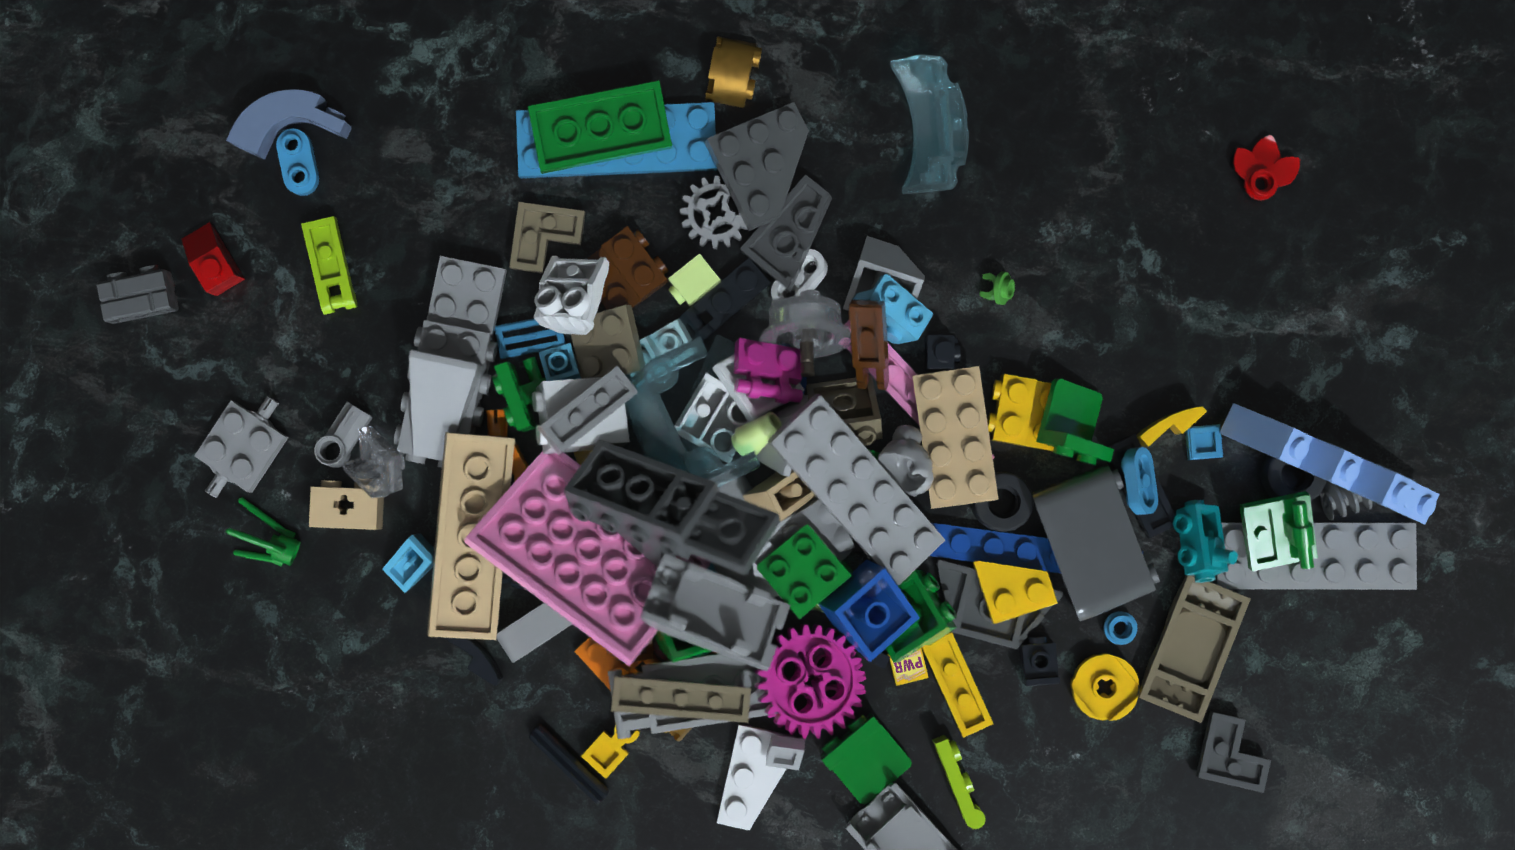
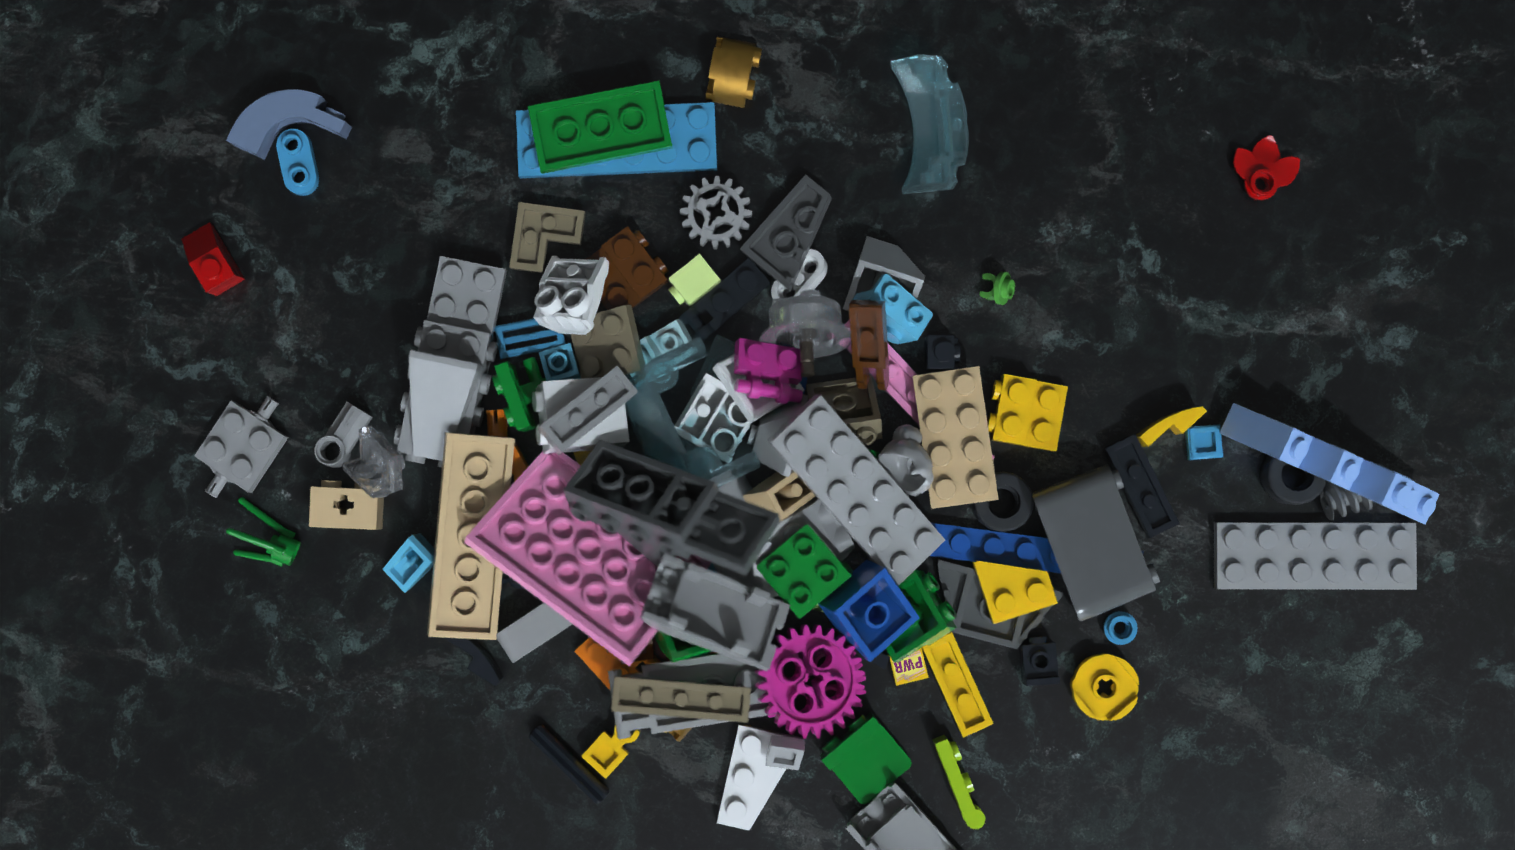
(138, 295): dark grey brick -> none
(328, 264): lime plate -> none
(754, 434): yellowish green cone -> none
(760, 162): dark grey plate -> none
(1071, 422): green bracket -> none
(1140, 481): dark azure plate -> none
(1193, 648): dark tan slope -> none
(1202, 541): teal brick -> none
(1221, 757): dark grey plate -> none
(1279, 531): plate -> none

